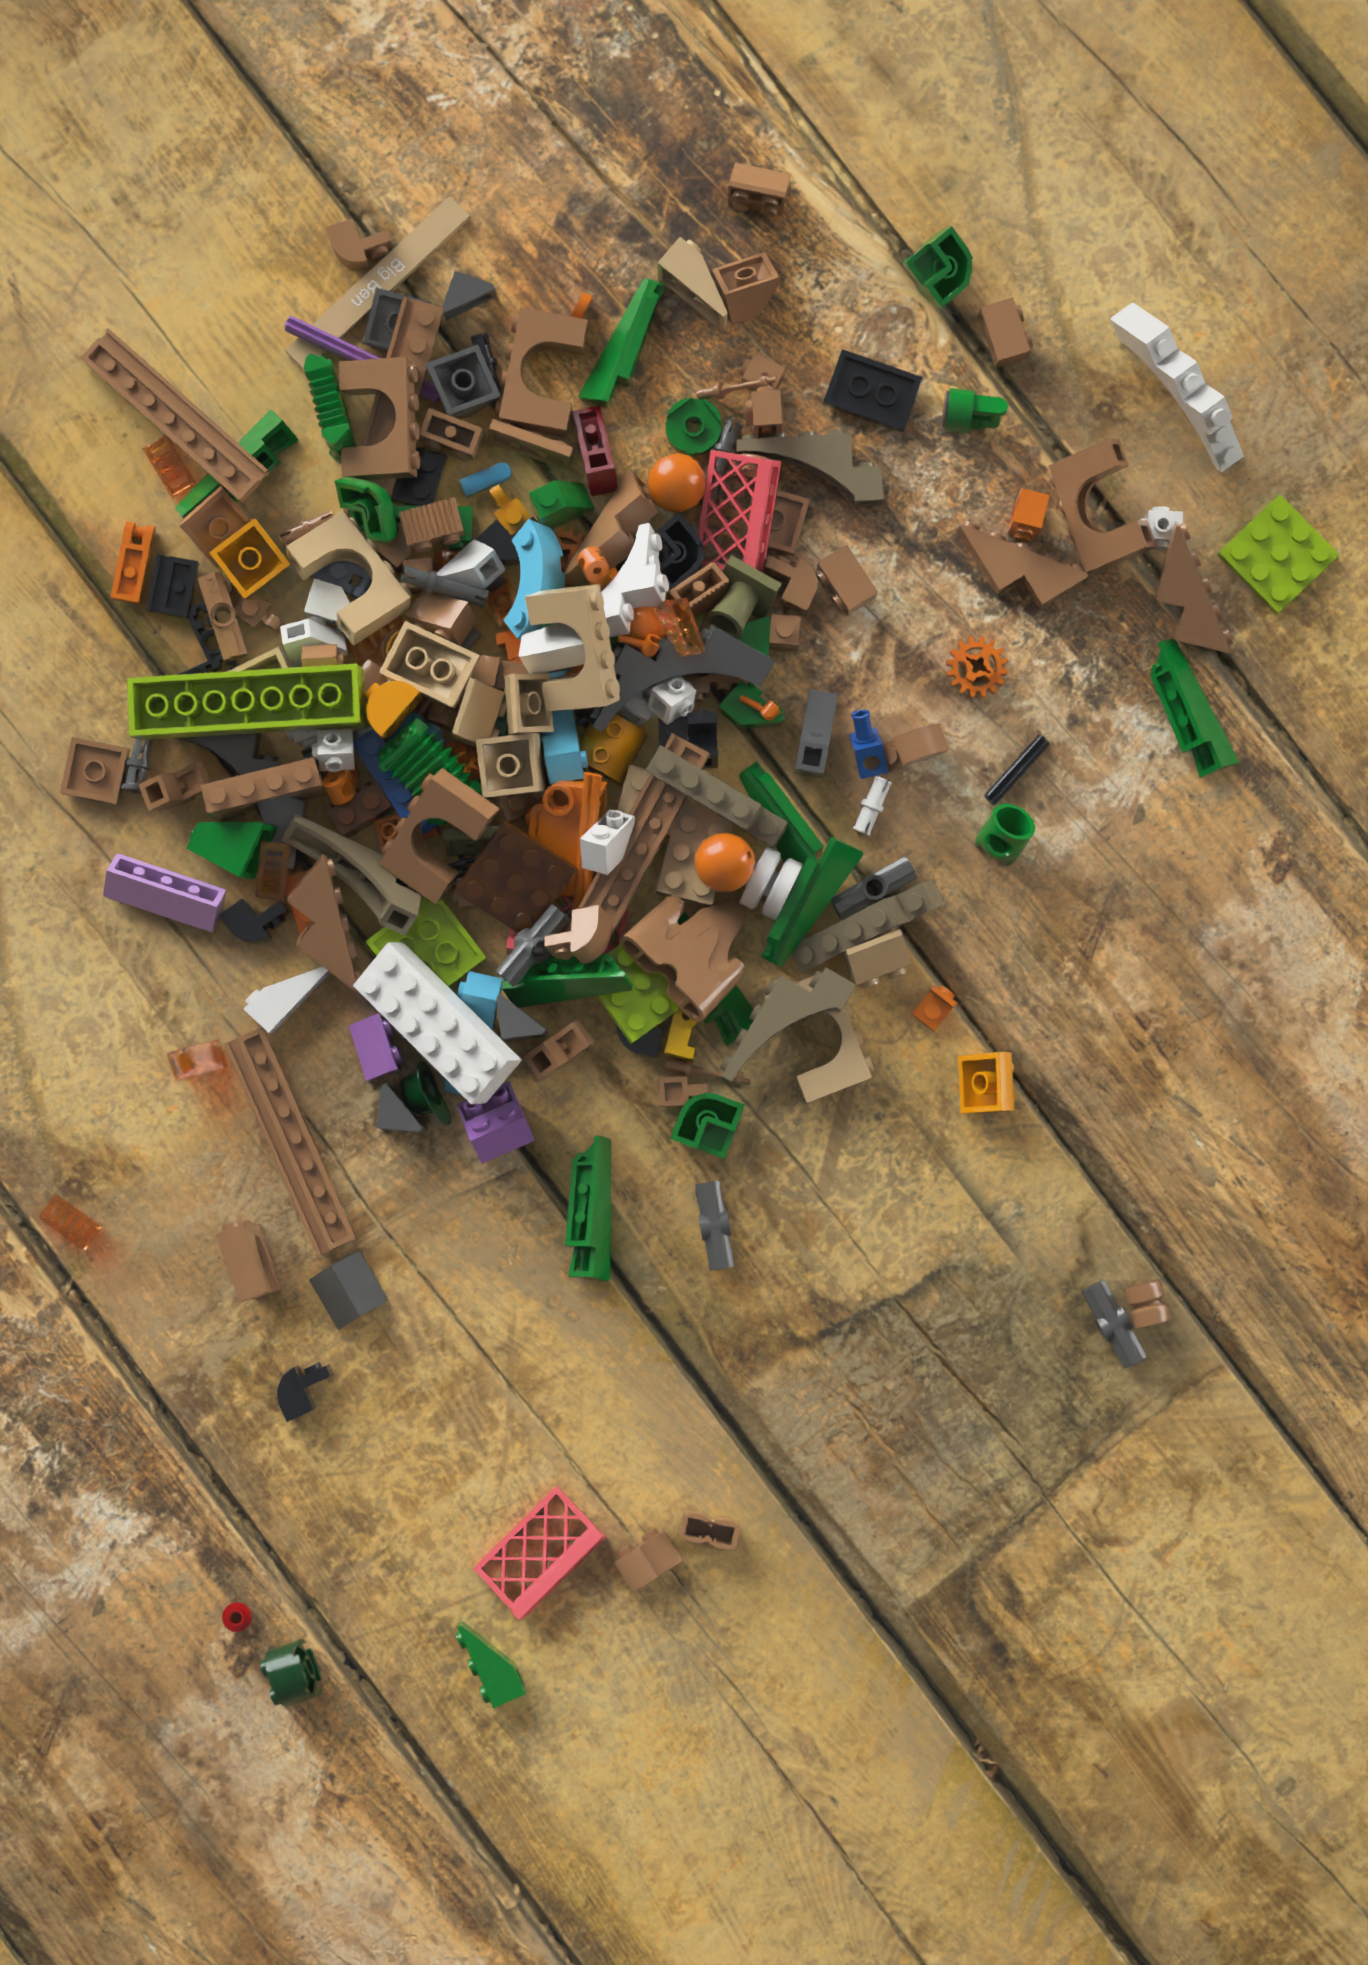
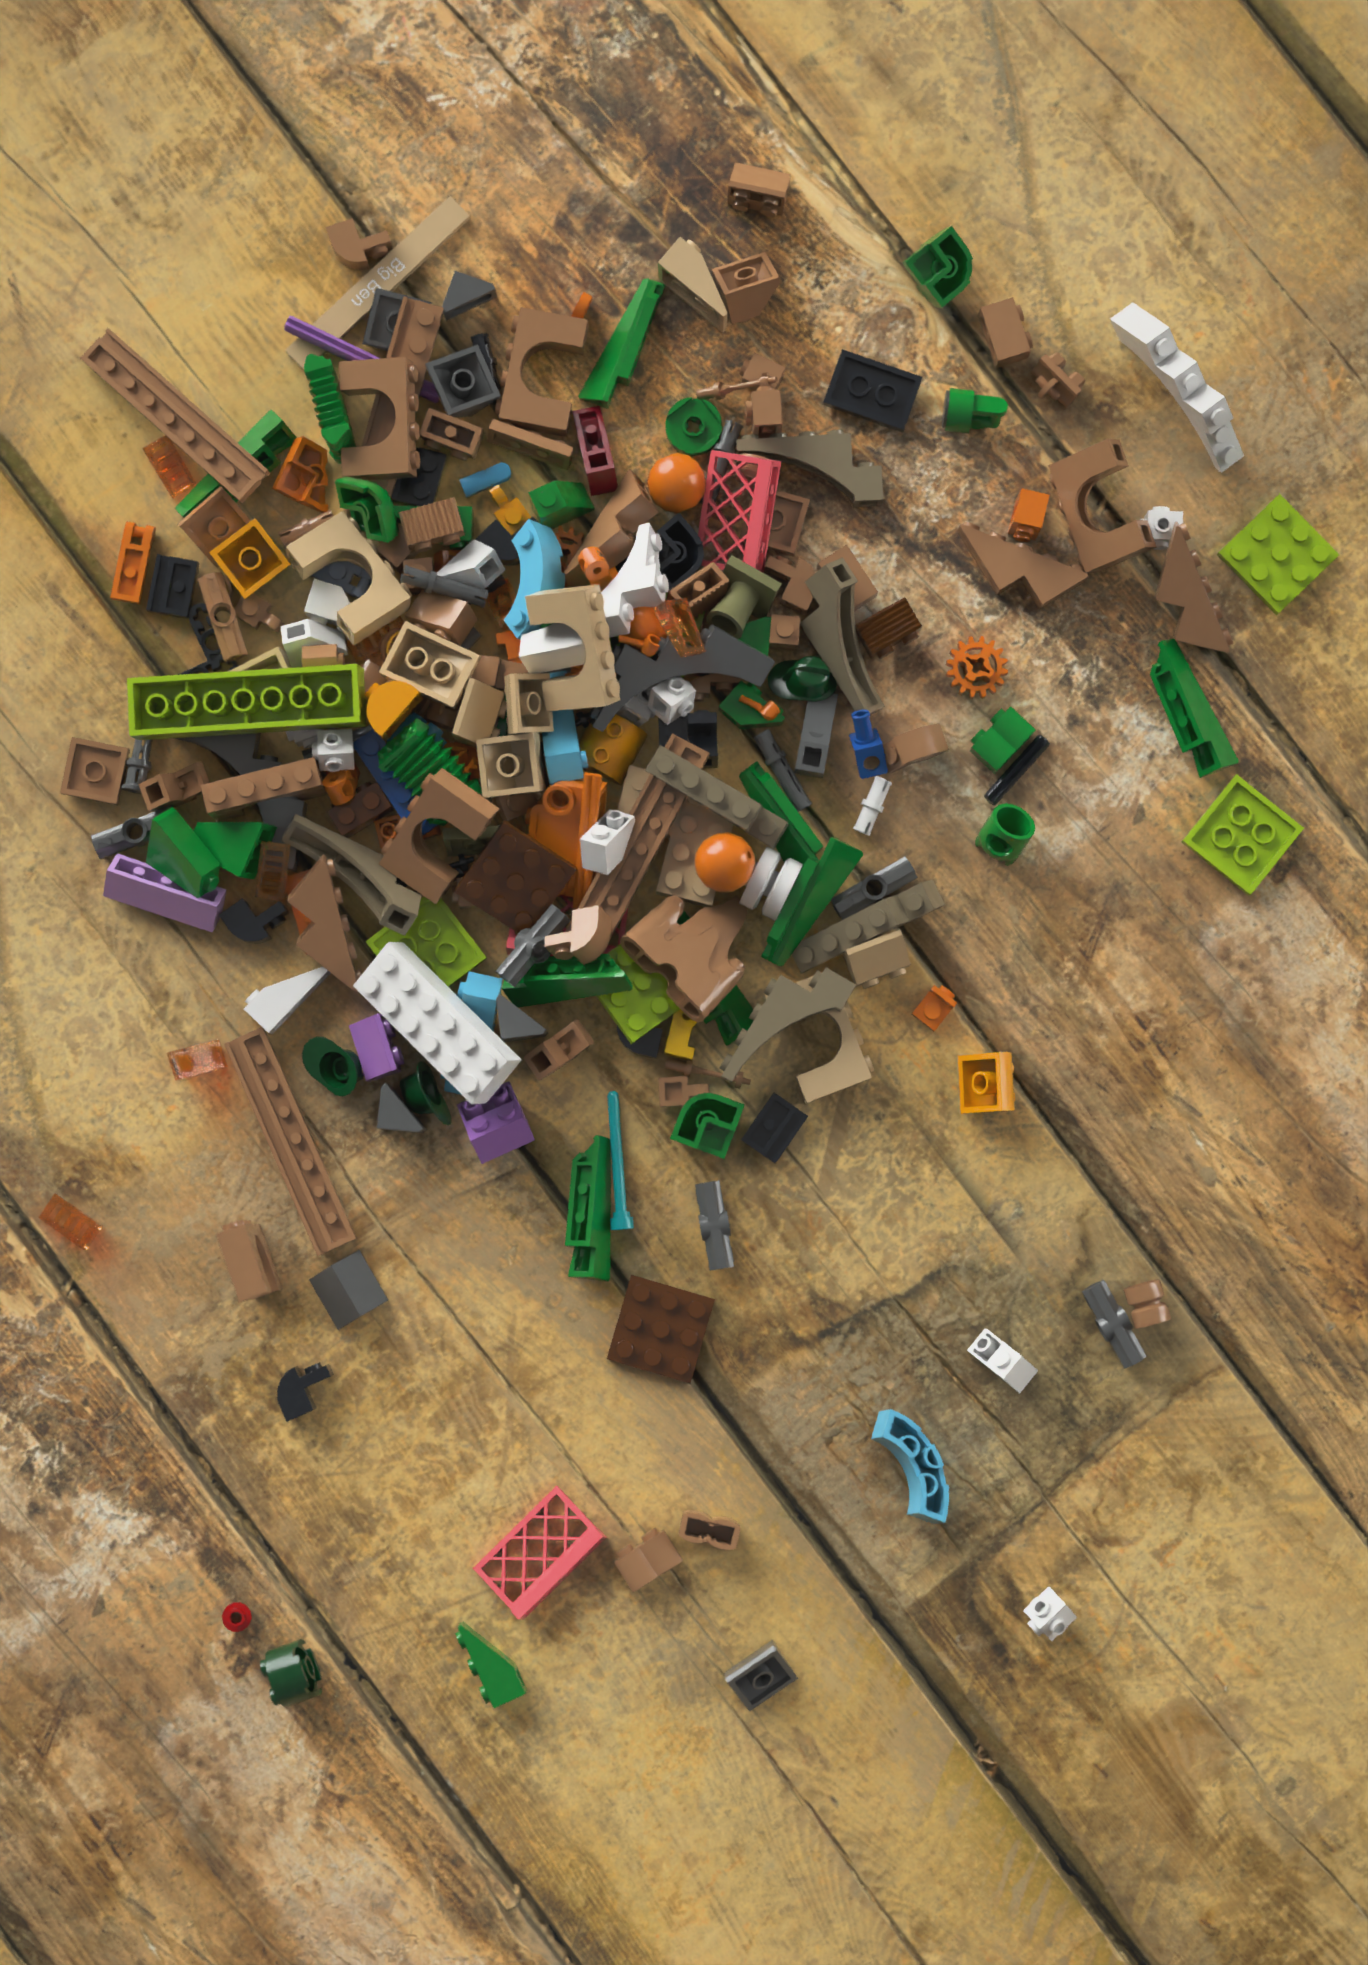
(118, 838): none -> dark grey piece
(181, 854): none -> green slope
(304, 474): none -> orange slope
(332, 1066): none -> dark green piece
(621, 1217): none -> teal piece
(660, 1329): none -> reddish brown plate
(760, 1675): none -> dark grey slope
(774, 1128): none -> black plate
(776, 760): none -> dark grey pin
(802, 679): none -> dark green piece
(834, 634): none -> dark tan arch
(887, 628): none -> reddish brown brick
(920, 1464): none -> medium azure brick
(1002, 739): none -> green brick
(1002, 1360): none -> white slope
(1049, 1614): none -> white brick
(1055, 381): none -> medium nougat hips
(1242, 835): none -> lime plate

